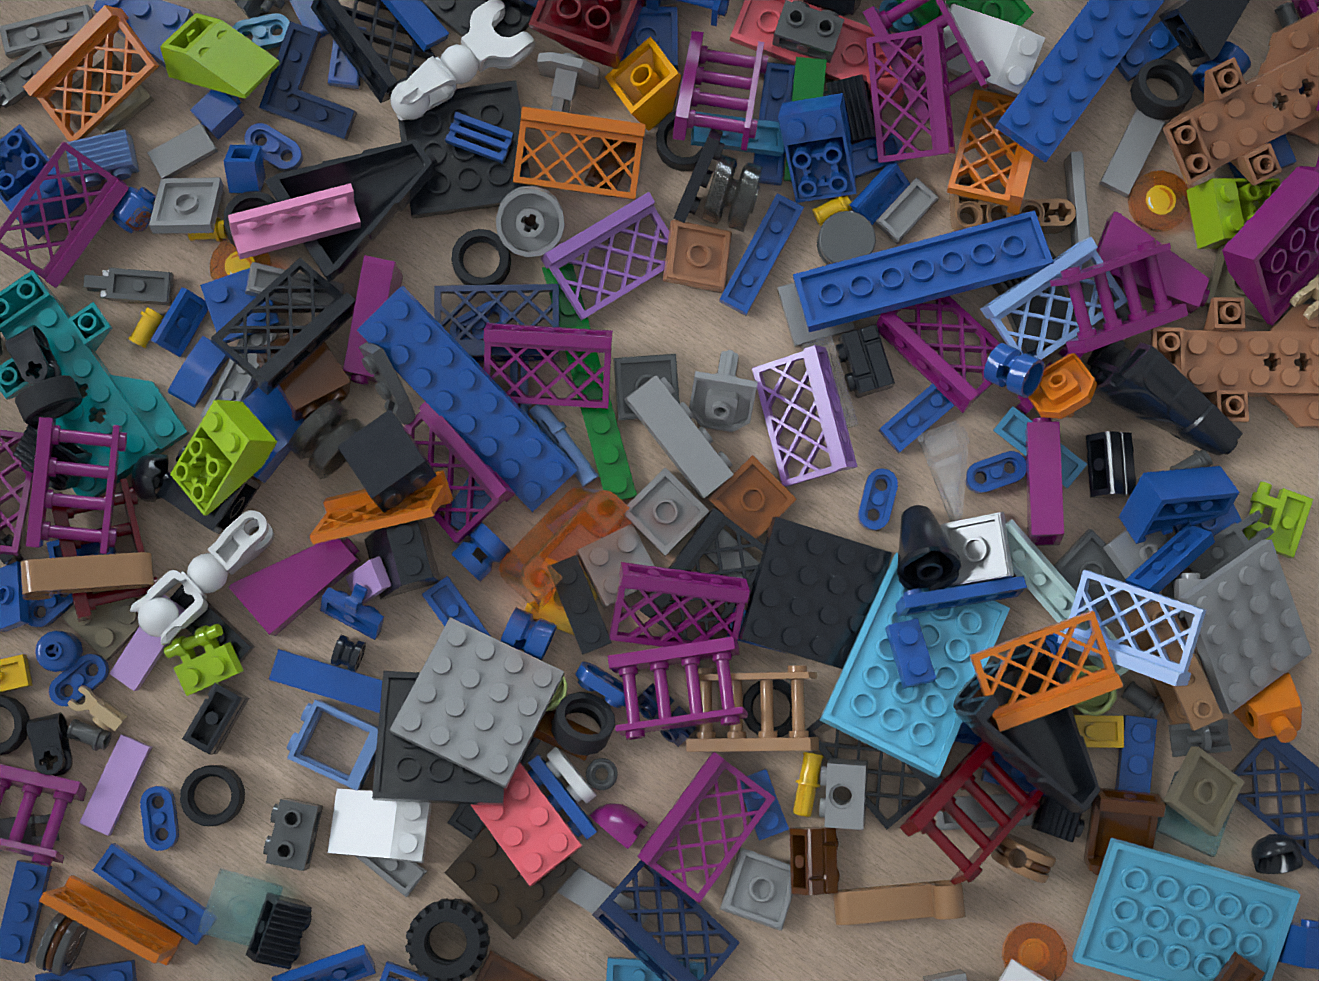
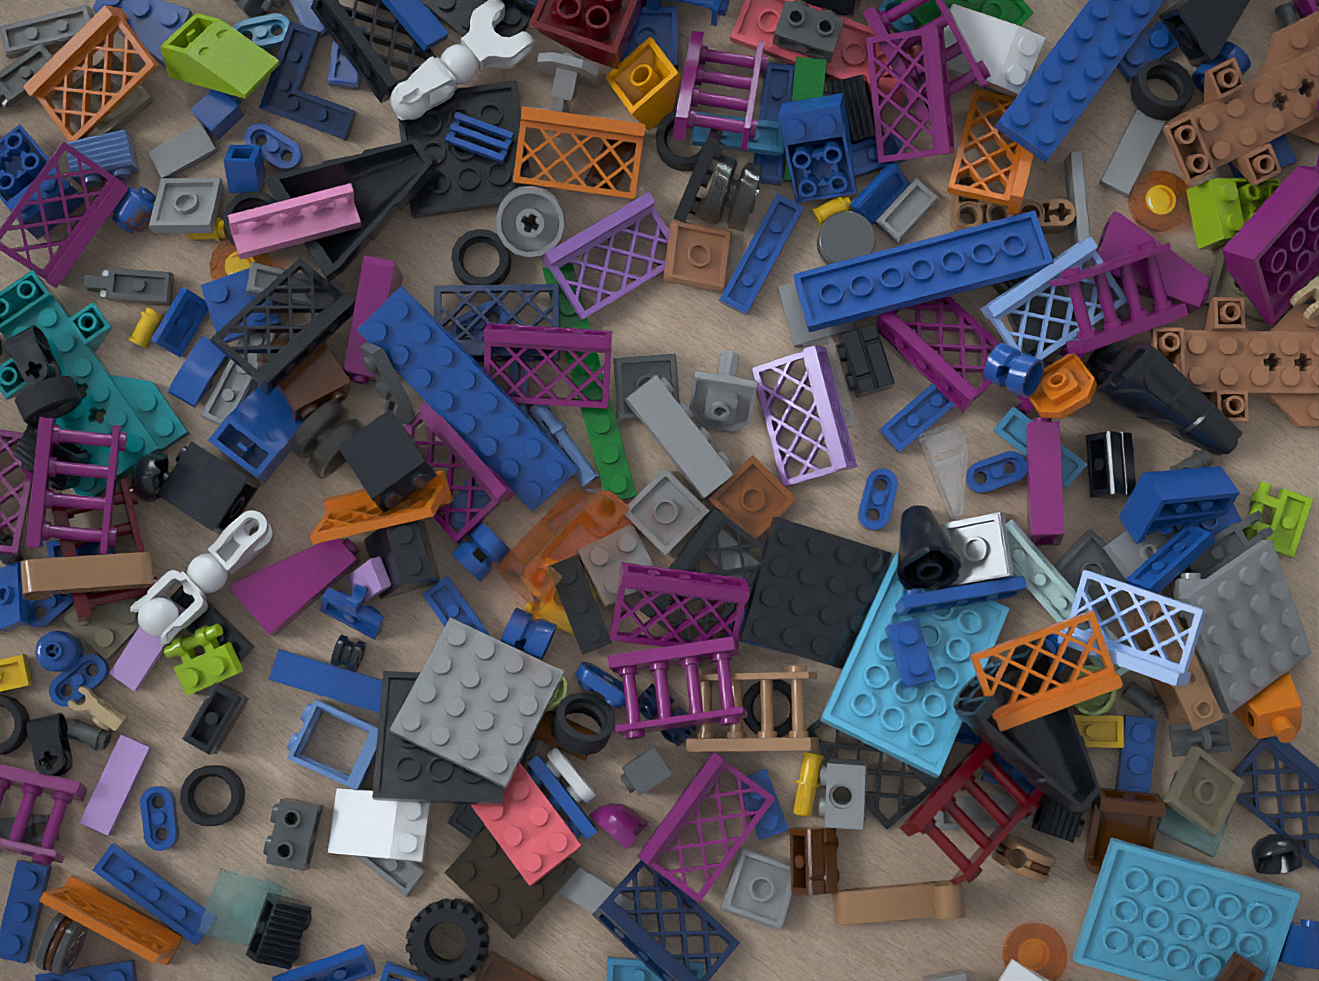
(222, 454): lime slope -> none
(591, 774): dark grey plate -> none
(645, 771): none -> dark grey brick

